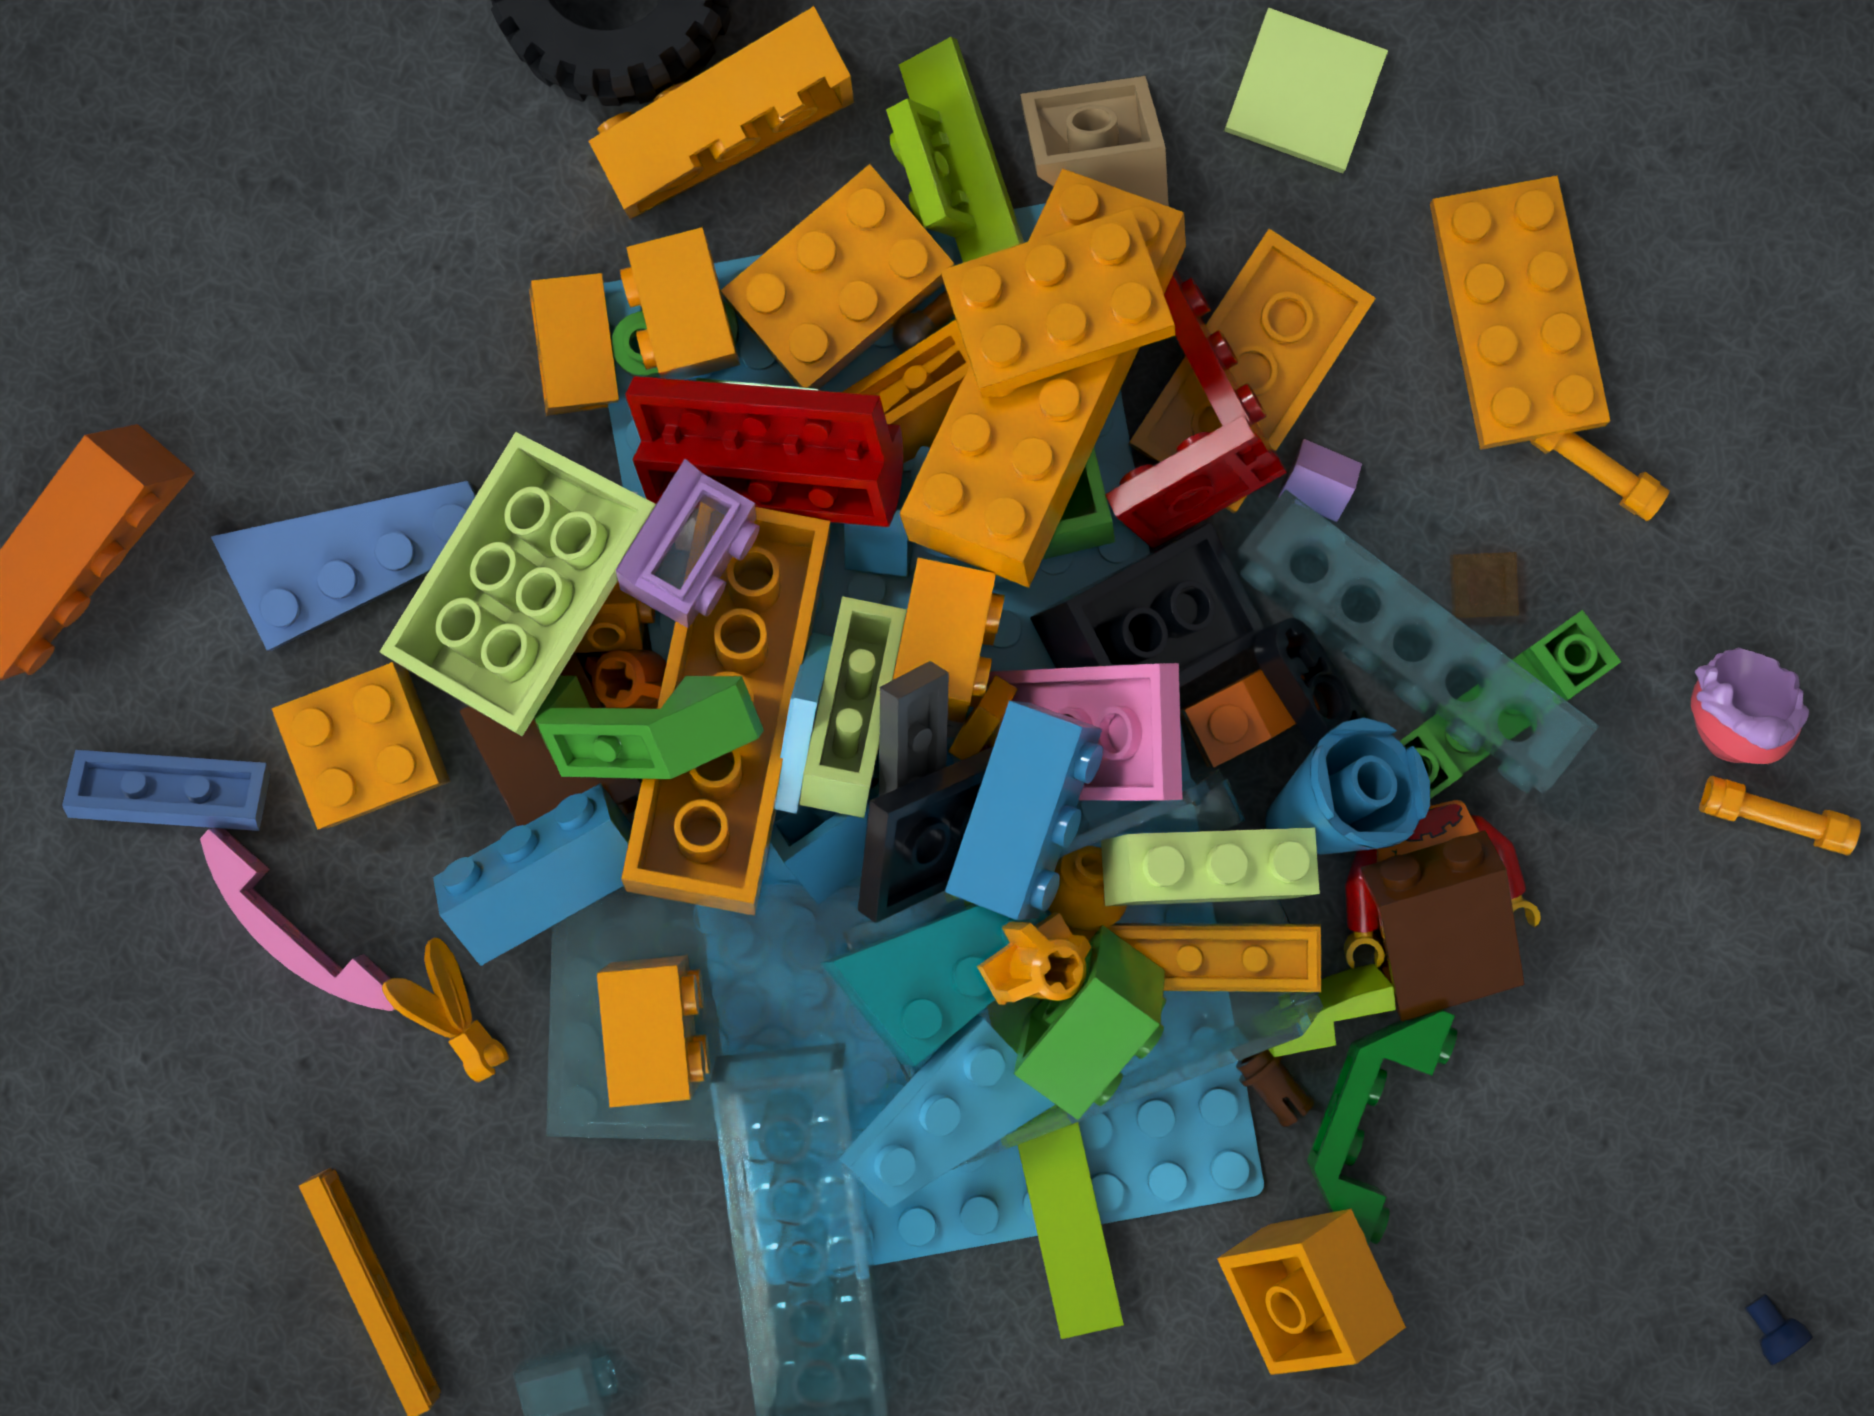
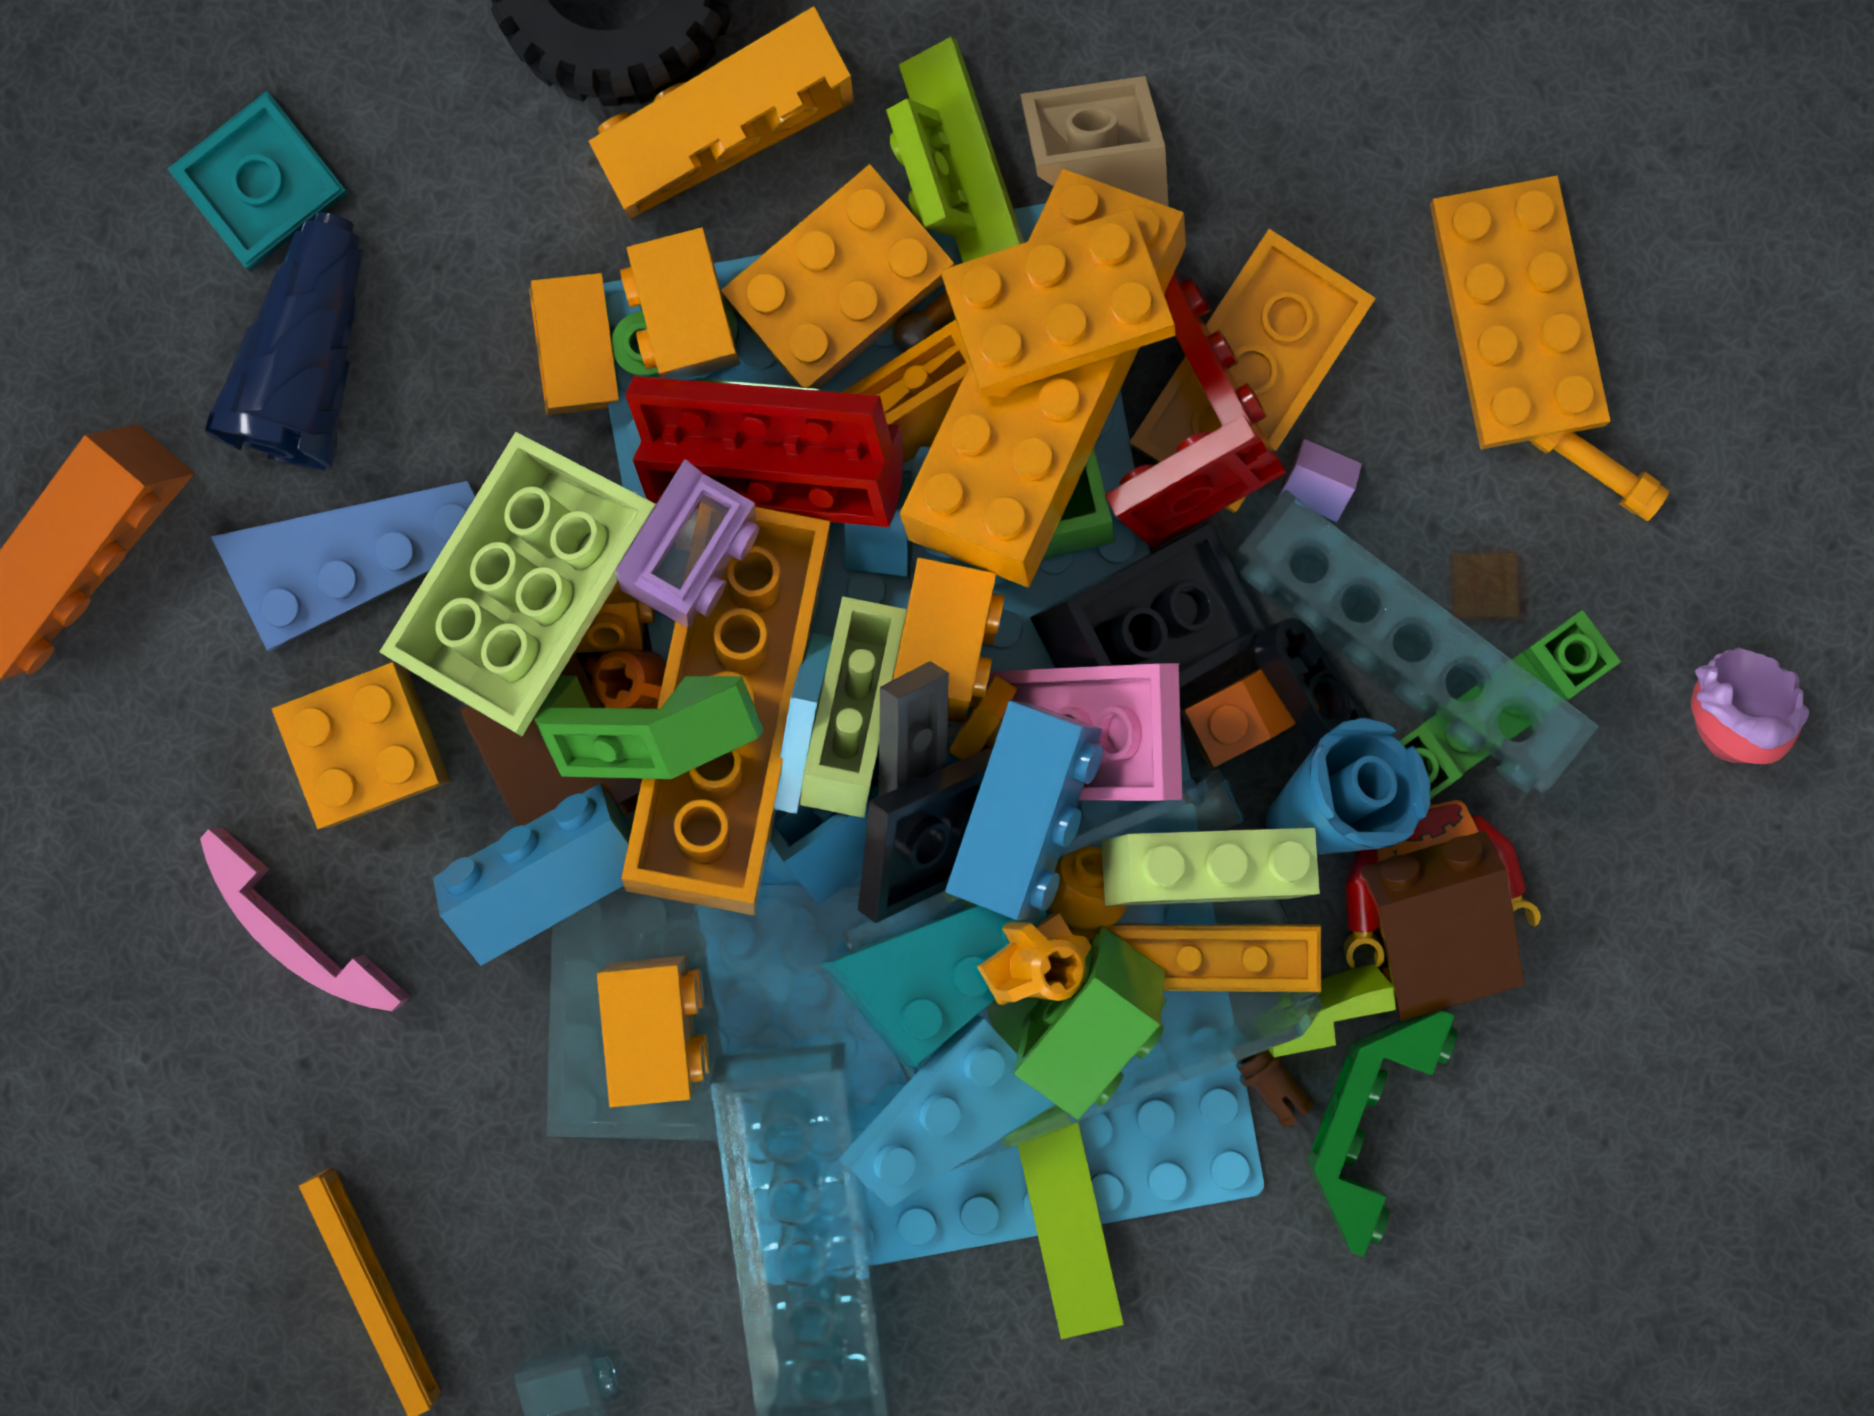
(166, 790): medium blue plate -> none
(257, 180): none -> teal tile
(293, 361): none -> dark blue cone
(447, 1011): light orange piece -> none
(1306, 90): yellowish green tile -> none
(1312, 1293): light orange brick -> none
(1780, 1335): dark blue piece -> none
(1830, 830): light orange bar -> none

